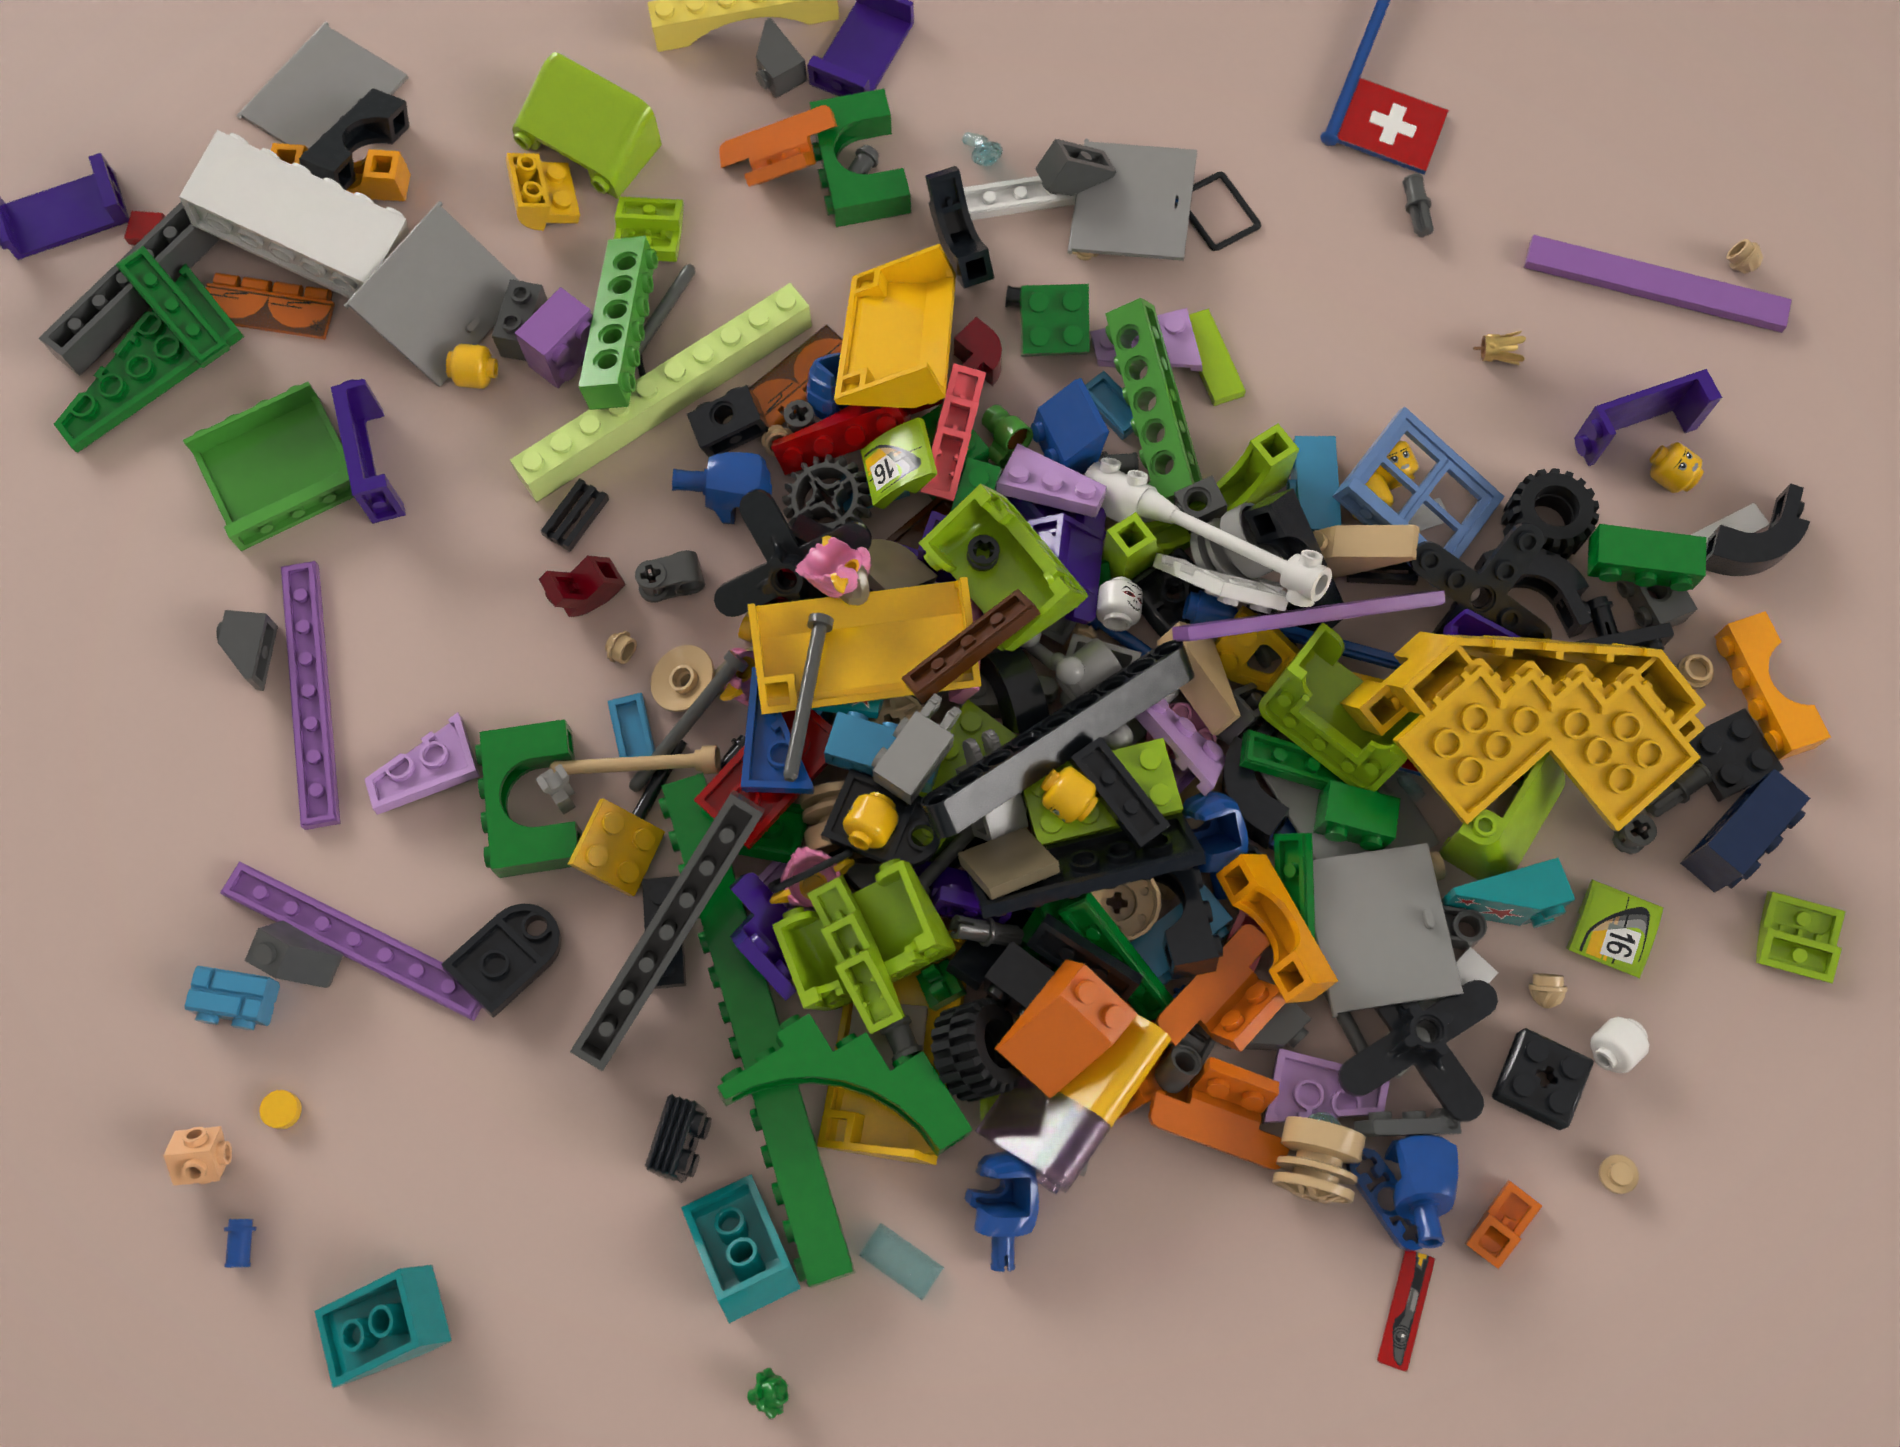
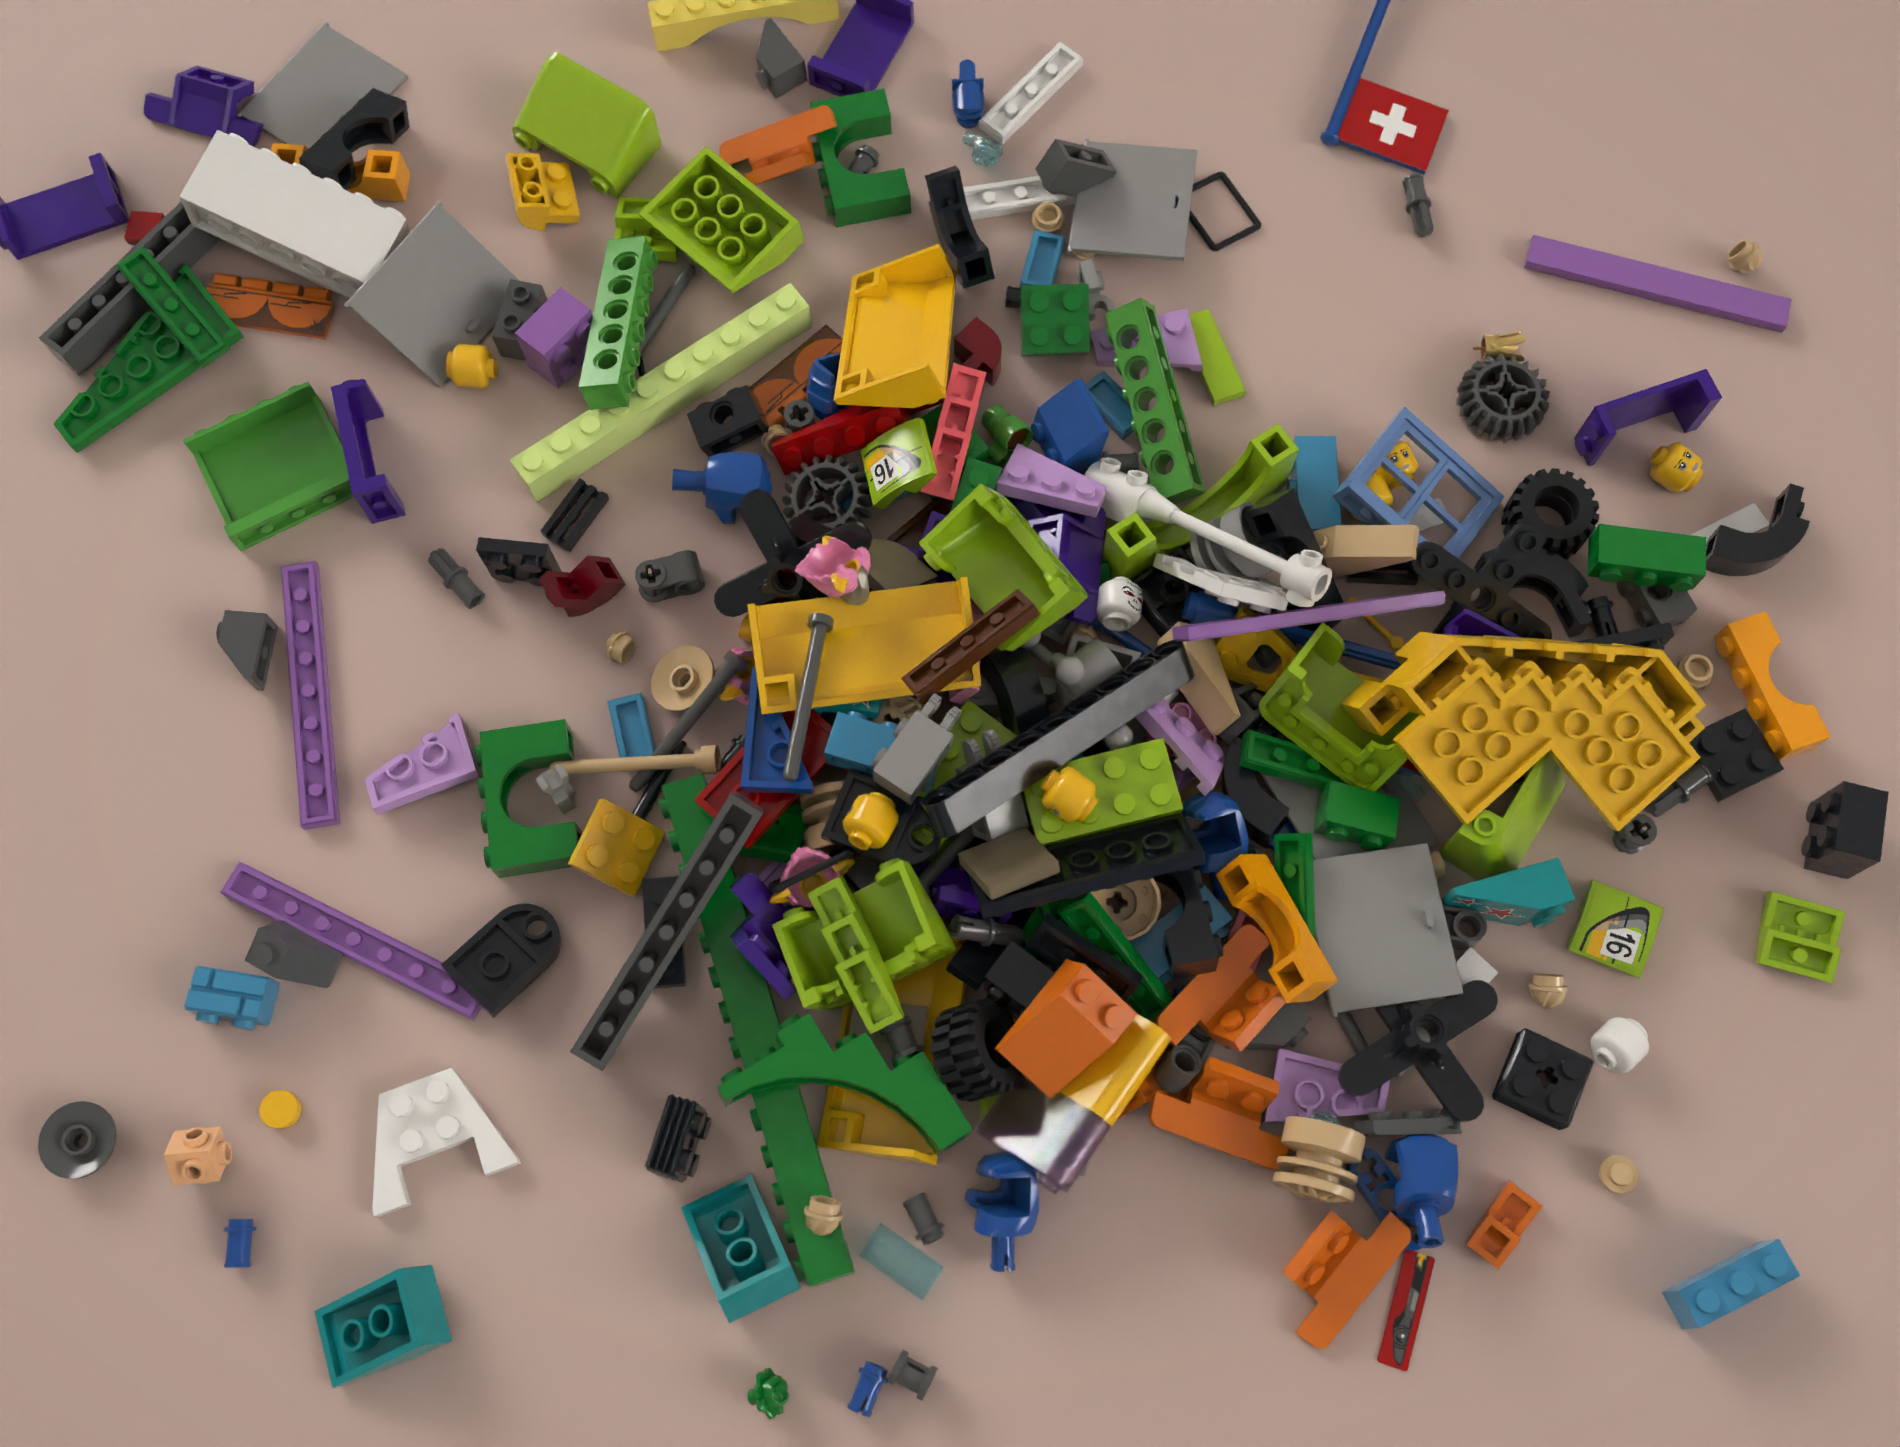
(61, 1135): none -> dark grey dish
(205, 103): none -> dark purple plate
(427, 1120): none -> white wing
(456, 578): none -> dark grey axle
(516, 559): none -> black plate
(723, 221): none -> lime slope
(823, 1214): none -> tan plate
(868, 1388): none -> blue pin
(912, 1375): none -> dark grey bush
(923, 1219): none -> dark grey pin
(939, 985): green tile -> none
(968, 95): none -> blue arm
(984, 542): black bush -> none
(1031, 93): none -> white tile
(1043, 259): none -> dark azure tile
(1047, 218): none -> tan plate
(1088, 275): none -> light grey plate
(1120, 793): black plate -> none
(1203, 491): dark grey brick -> none
(1341, 1271): none -> orange plate
(1395, 643): none -> yellow hinge
(1493, 407): none -> dark grey gear
(1730, 1284): none -> dark azure brick
(1747, 832): dark blue brick -> none
(1845, 830): none -> black brick

